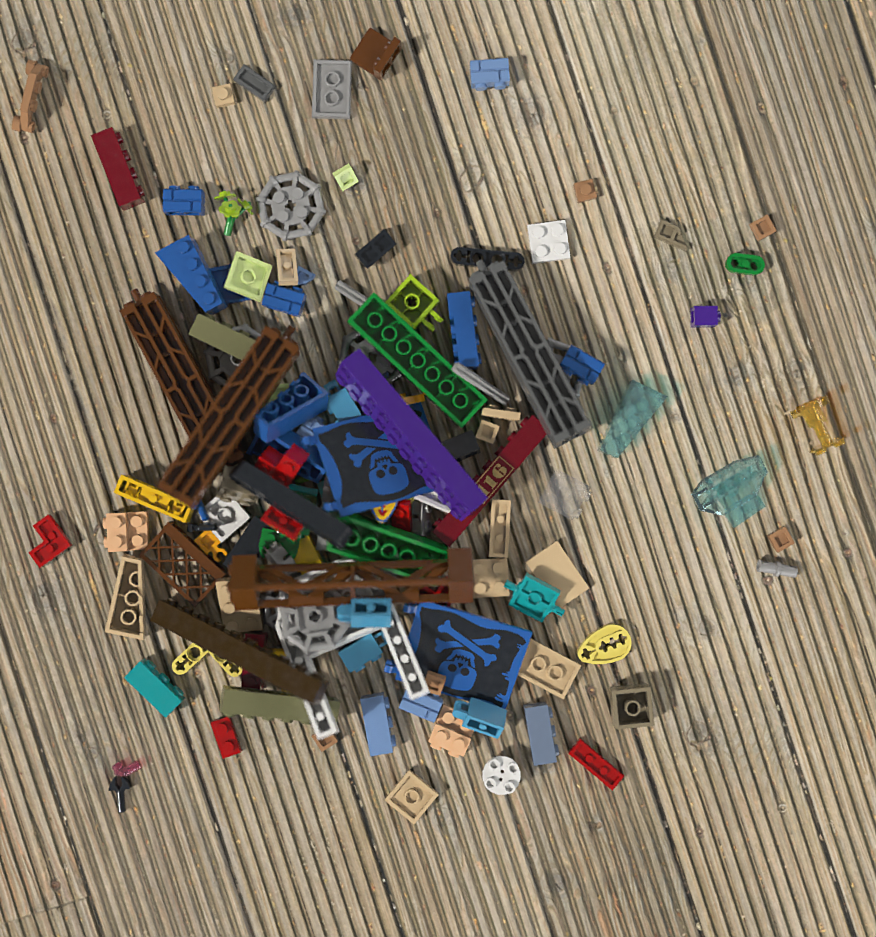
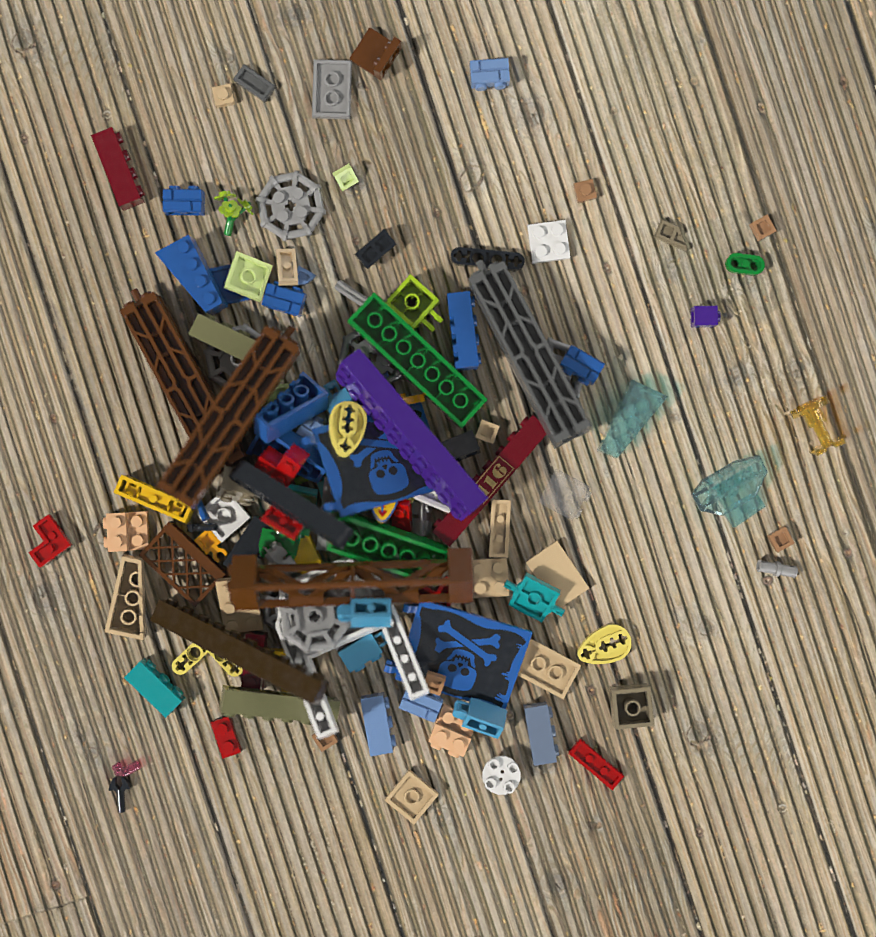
(29, 104): medium nougat plate -> none
(357, 427): none -> light yellow piece
(480, 383): light grey axle -> none
(508, 413): tan plate -> none

